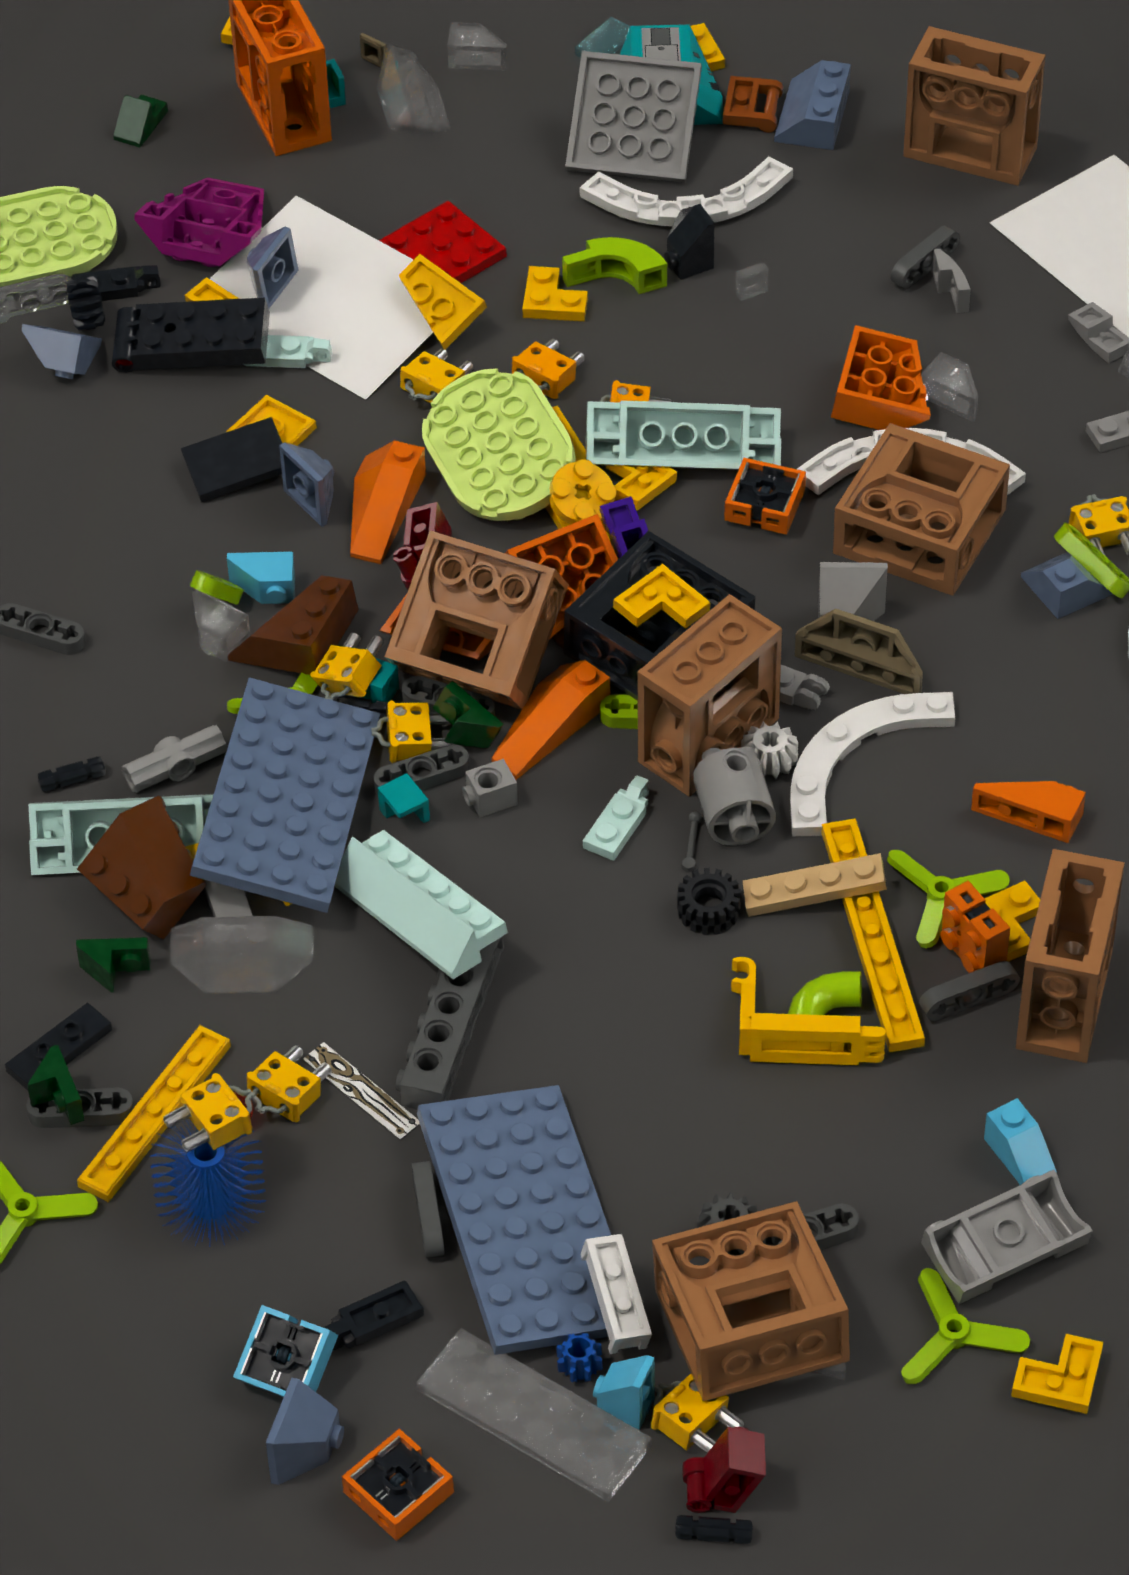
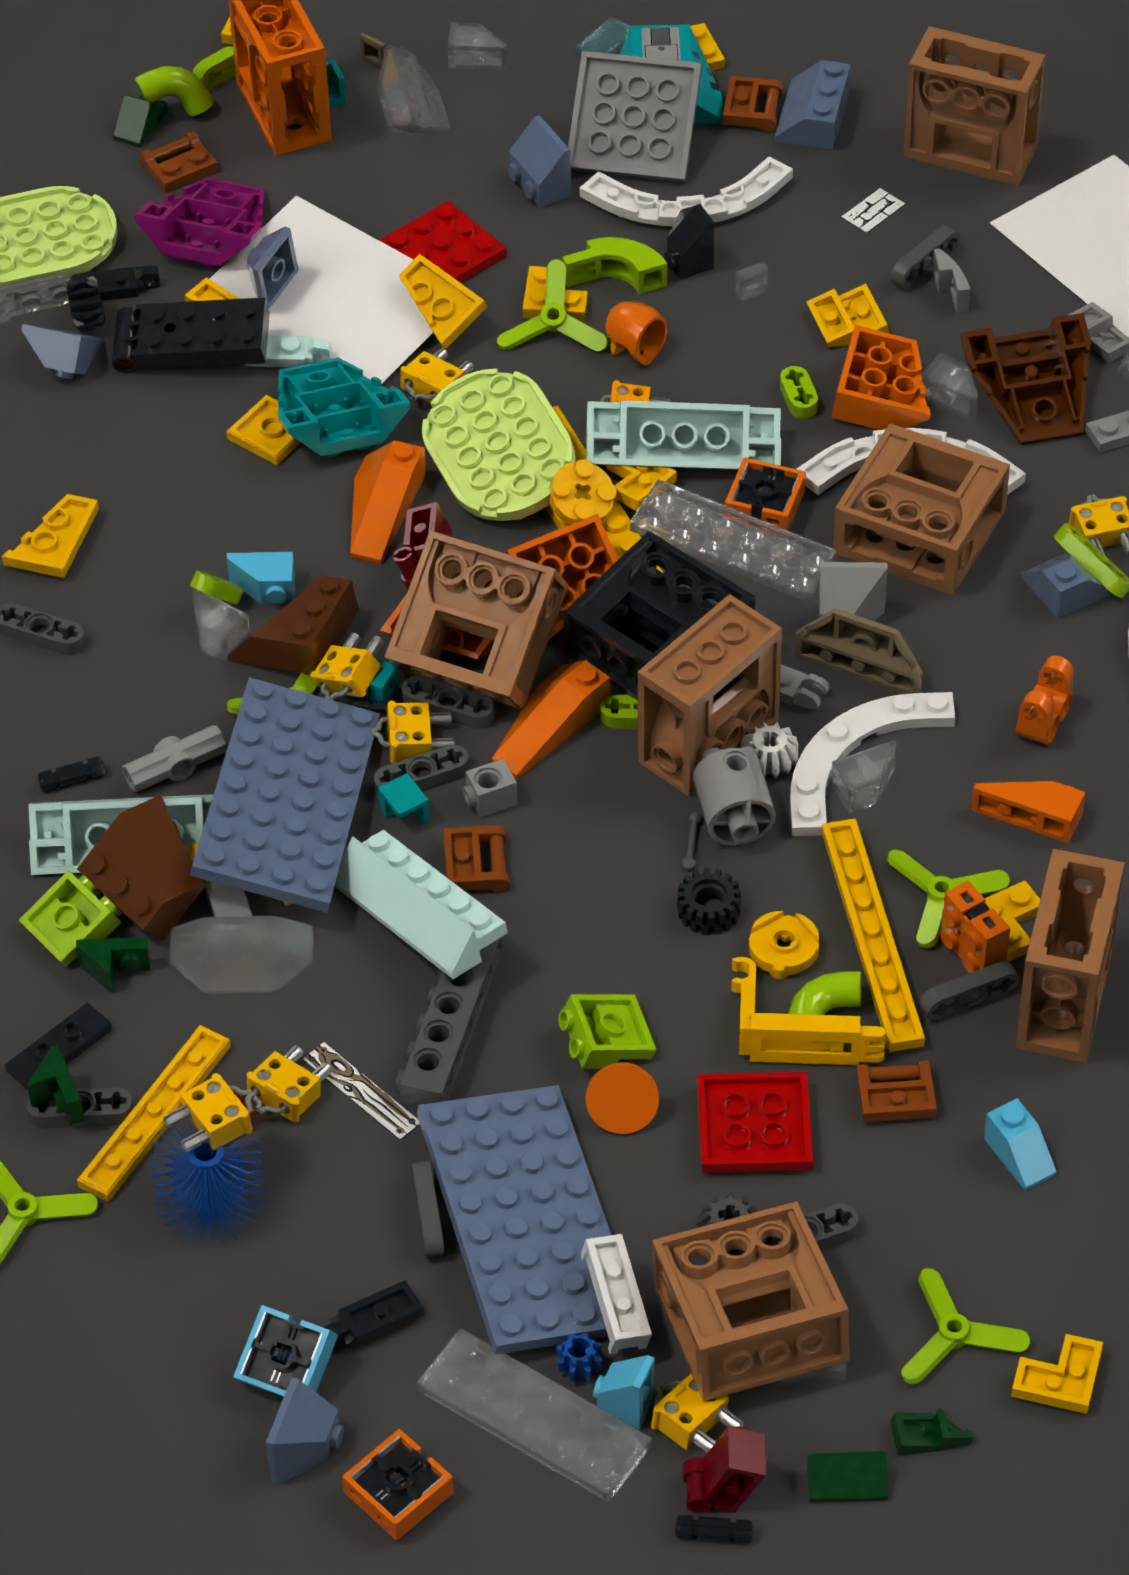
(57, 540): none -> yellow wing
(68, 914): none -> lime plate
(177, 83): none -> lime cylinder
(181, 168): none -> dark orange plate
(216, 67): none -> lime beam
(234, 459): black tile -> none
(307, 480): sand blue slope -> none
(336, 407): none -> teal wedge
(464, 859): none -> dark orange plate
(470, 720): dark green slope -> none
(541, 164): none -> sand blue slope
(547, 367): light orange piece -> none
(554, 306): none -> lime piece
(605, 1029): none -> lime plate
(618, 820): light aqua hinge -> none
(622, 524): dark purple brick -> none
(622, 1098): none -> orange shield
(638, 329): none -> orange piece
(662, 591): yellow plate -> none
(732, 540): none -> clear plate
(754, 1122): none -> red plate
(780, 960): none -> yellow plate
(793, 393): none -> lime beam
(814, 885): tan plate -> none
(839, 314): none -> yellow slope
(847, 1476): none -> dark green slope
(864, 775): none -> clear slope
(873, 210): none -> white sticker
(896, 1099): none -> dark orange plate
(927, 1432): none -> dark green slope
(1004, 1236): light grey piece -> none
(1035, 377): none -> reddish brown wedge
(1048, 701): none -> orange piece

